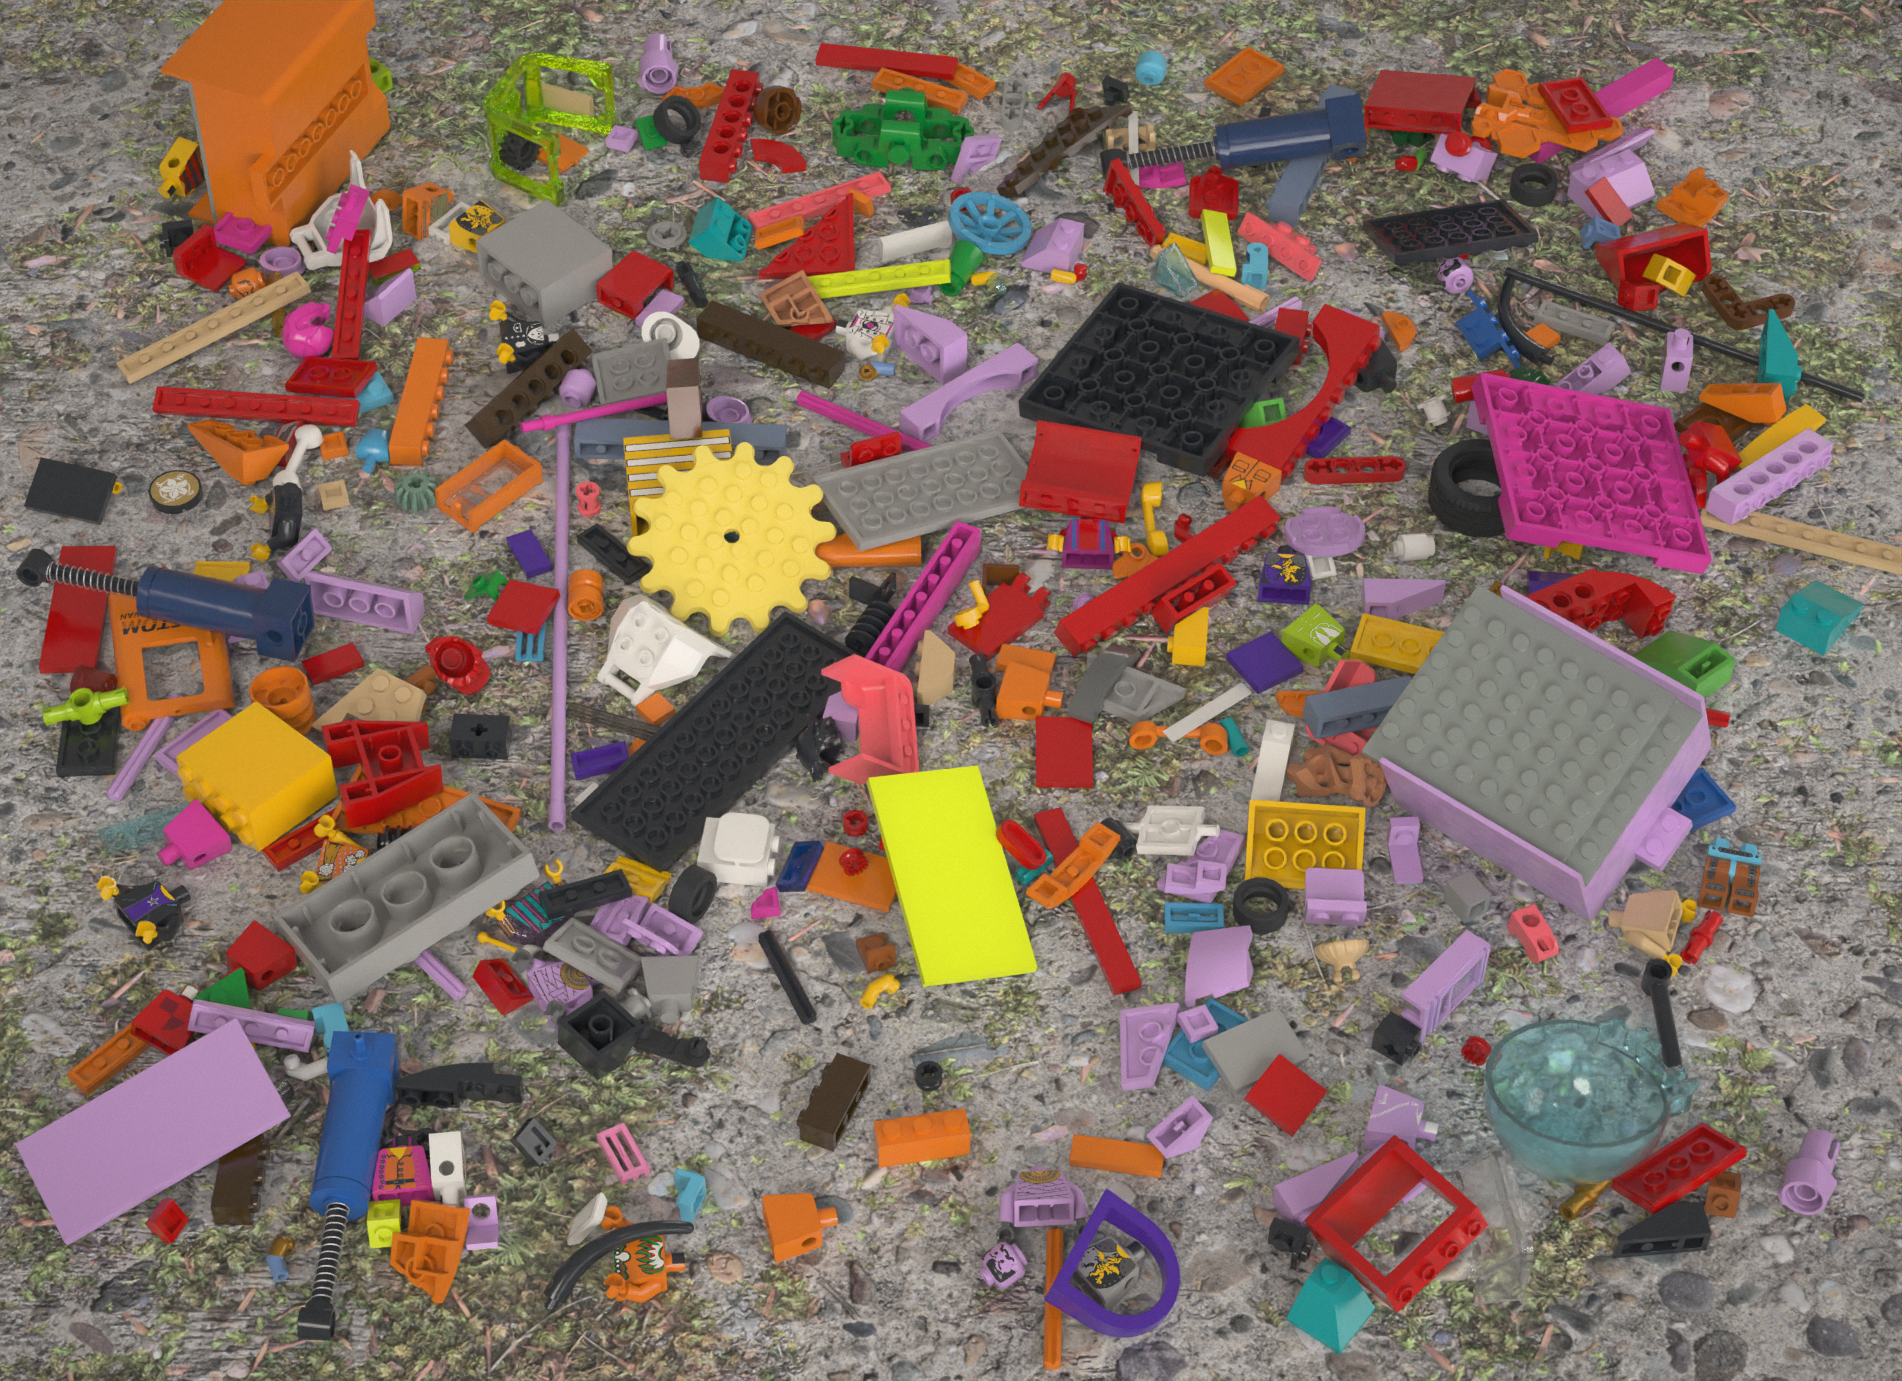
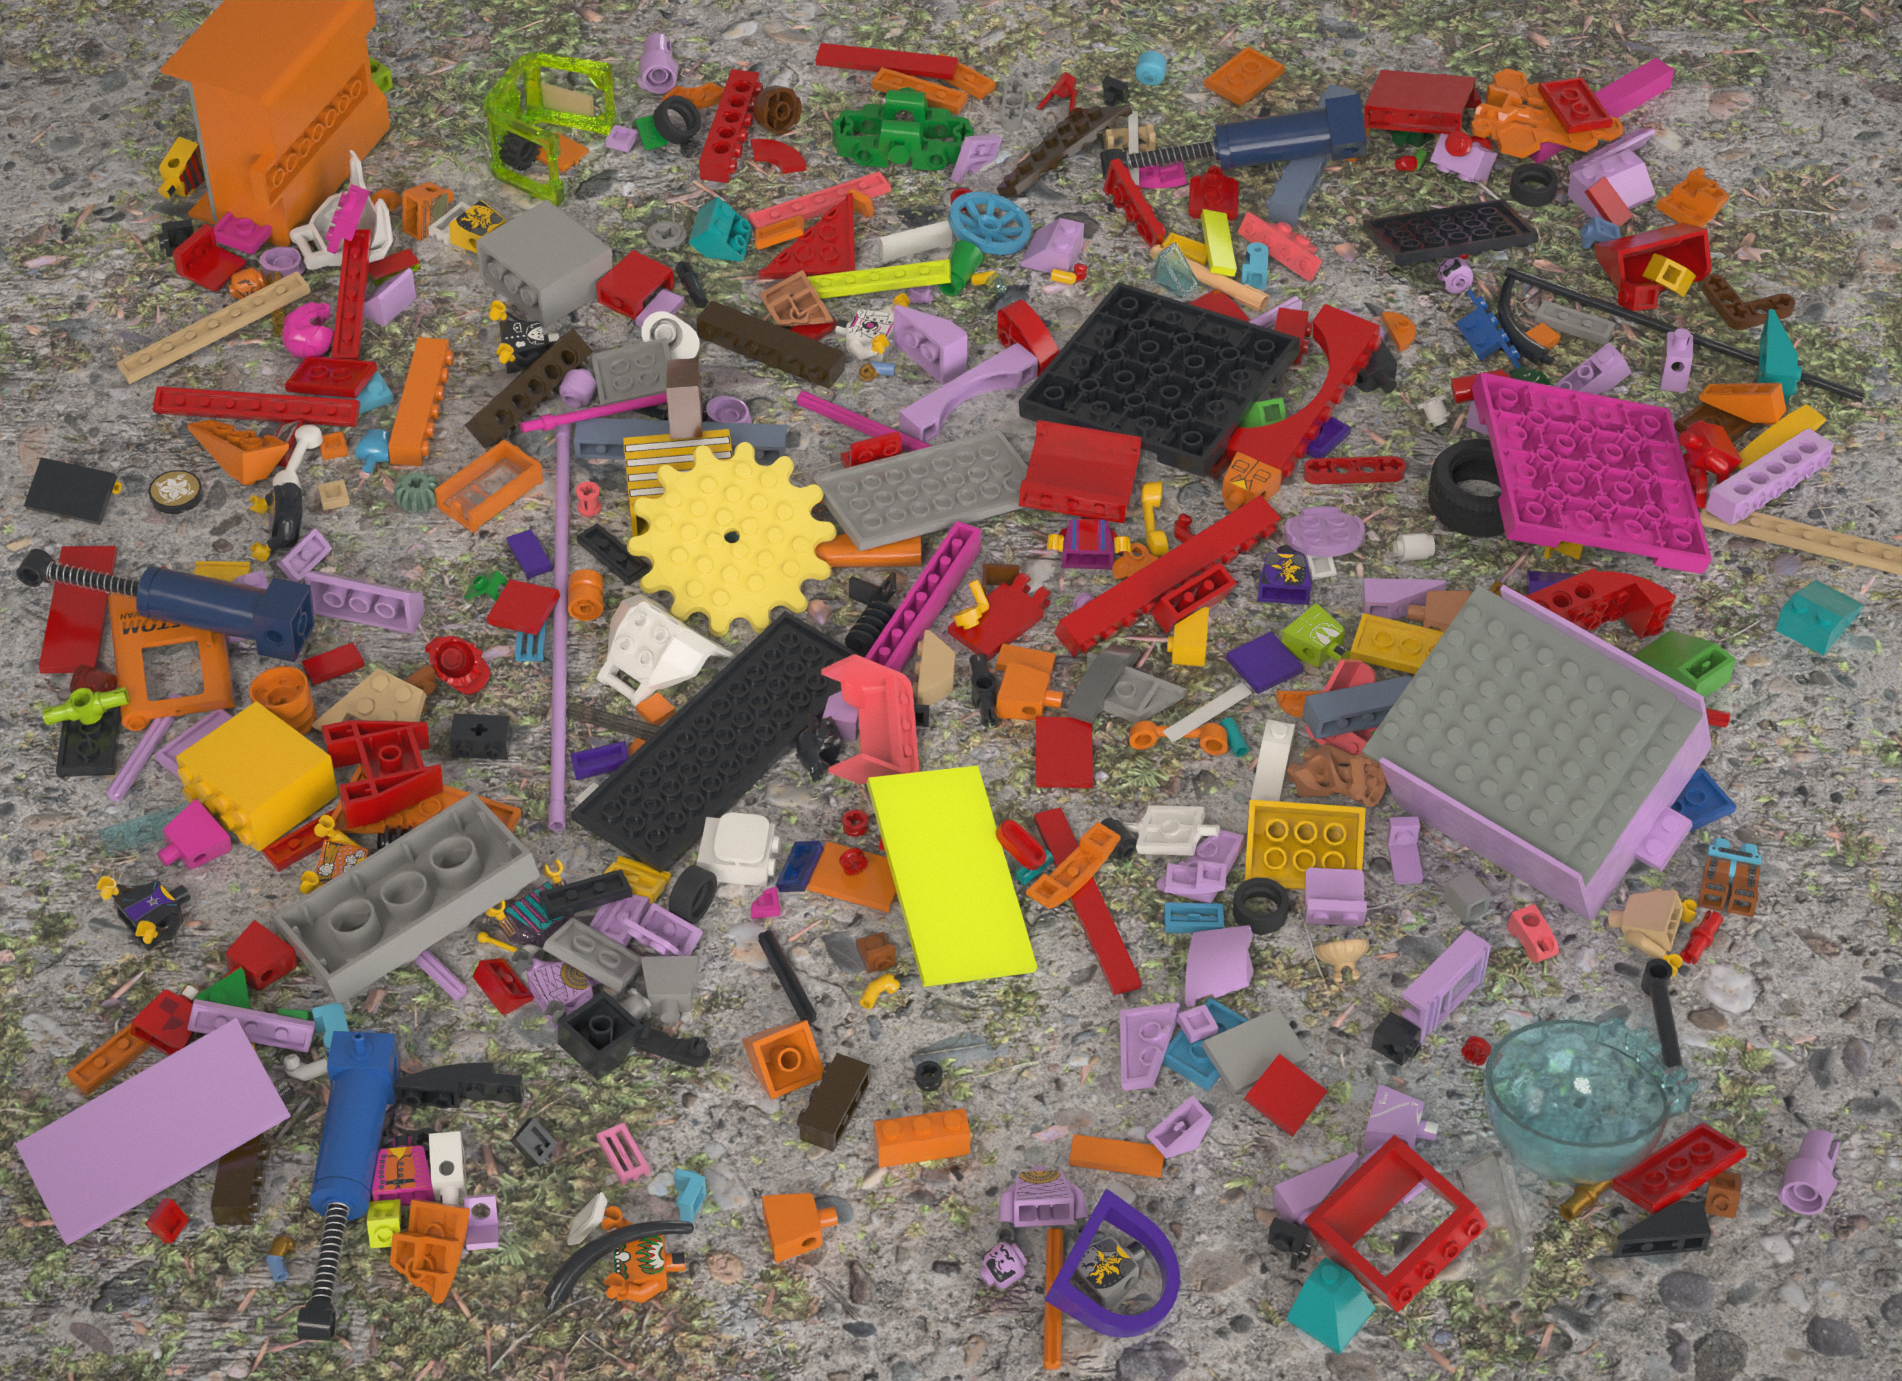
(784, 1058): none -> orange slope
(1021, 324): none -> red beam
(1439, 609): none -> nougat torso

